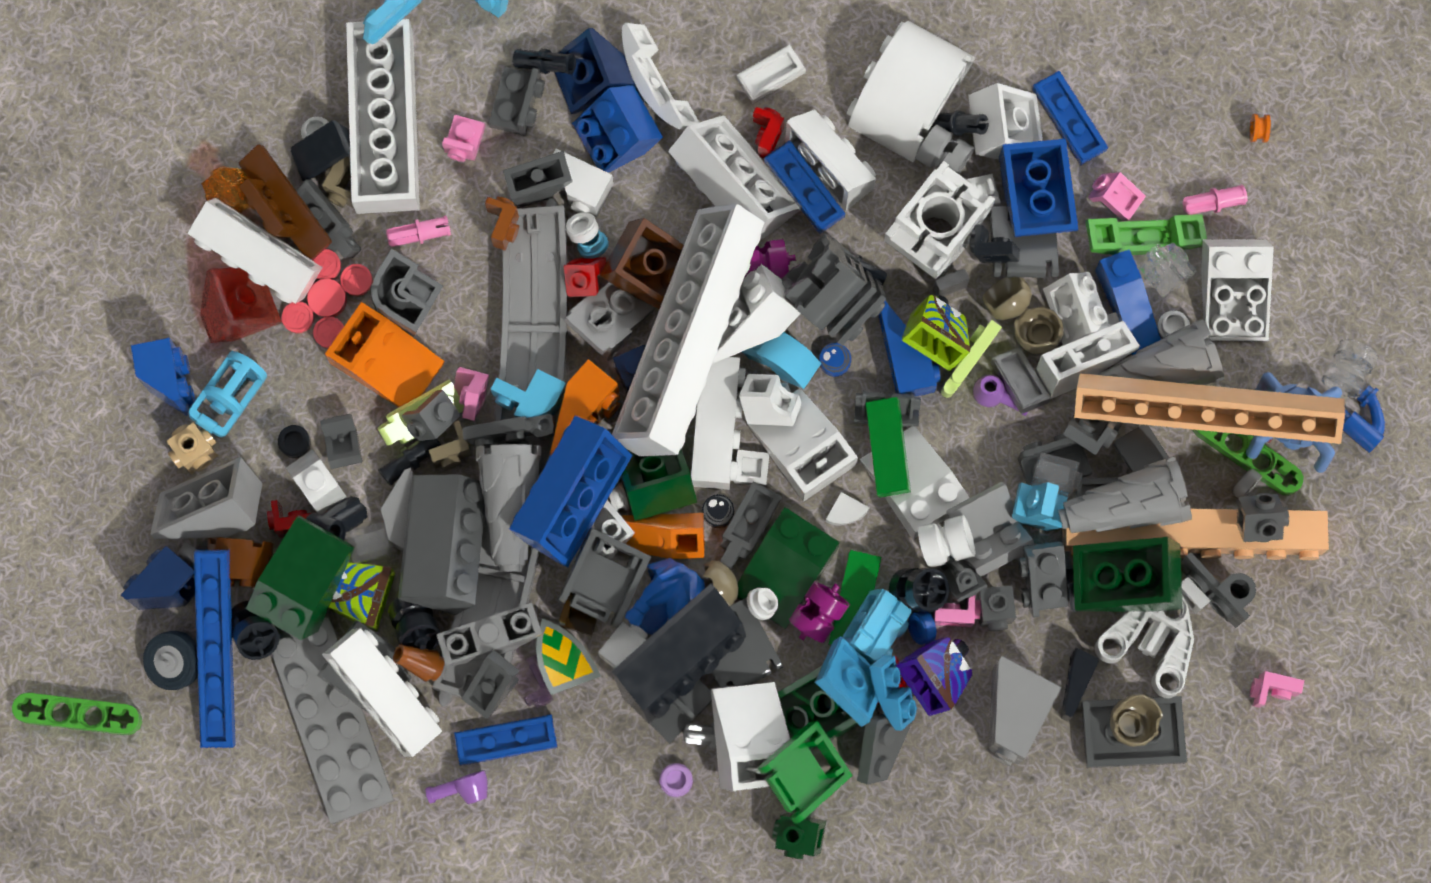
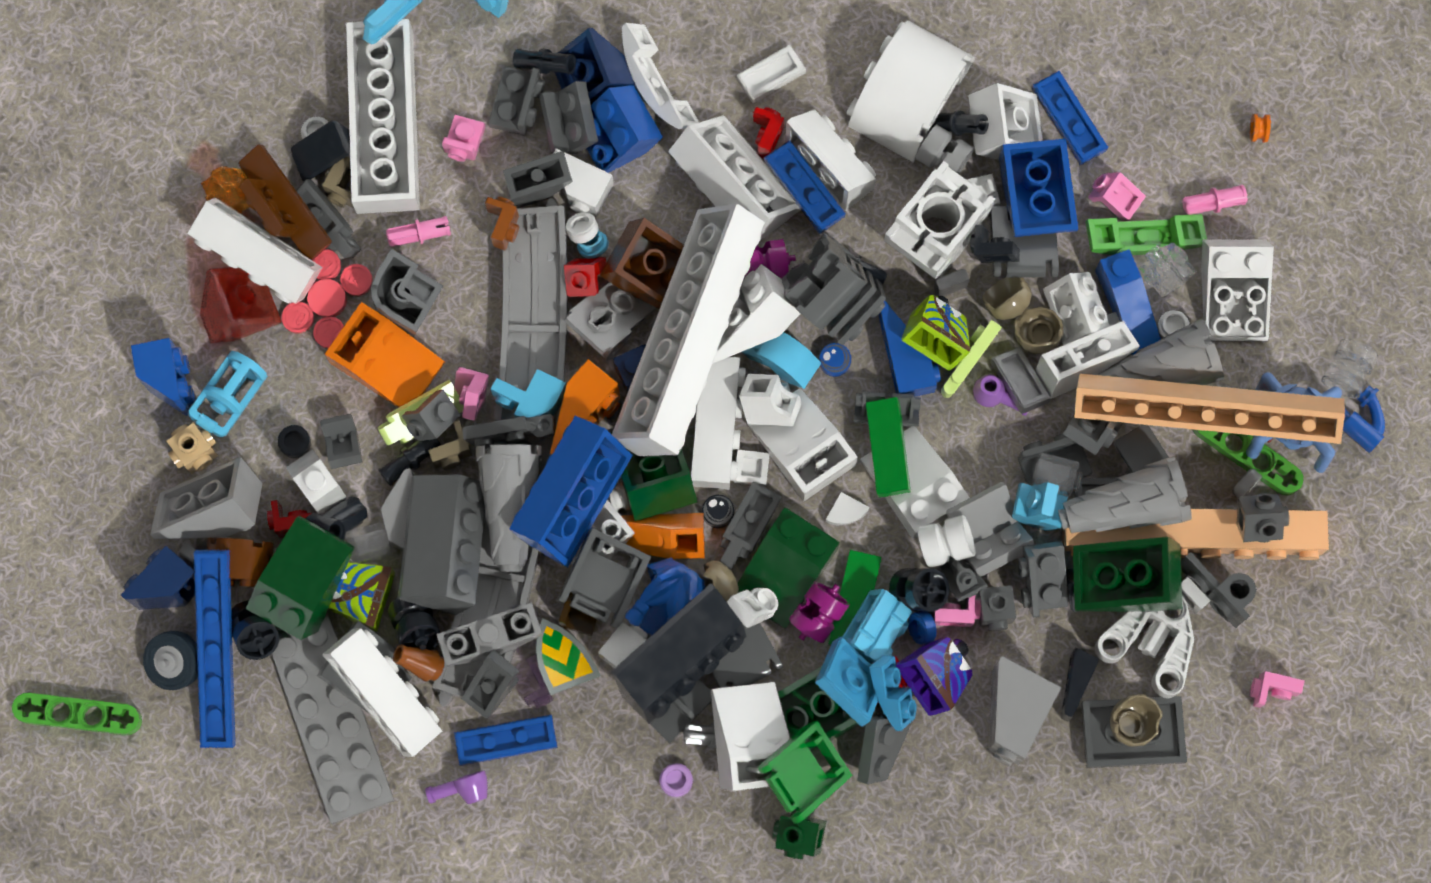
(569, 118): none -> dark grey bracket
(747, 608): none -> white tile

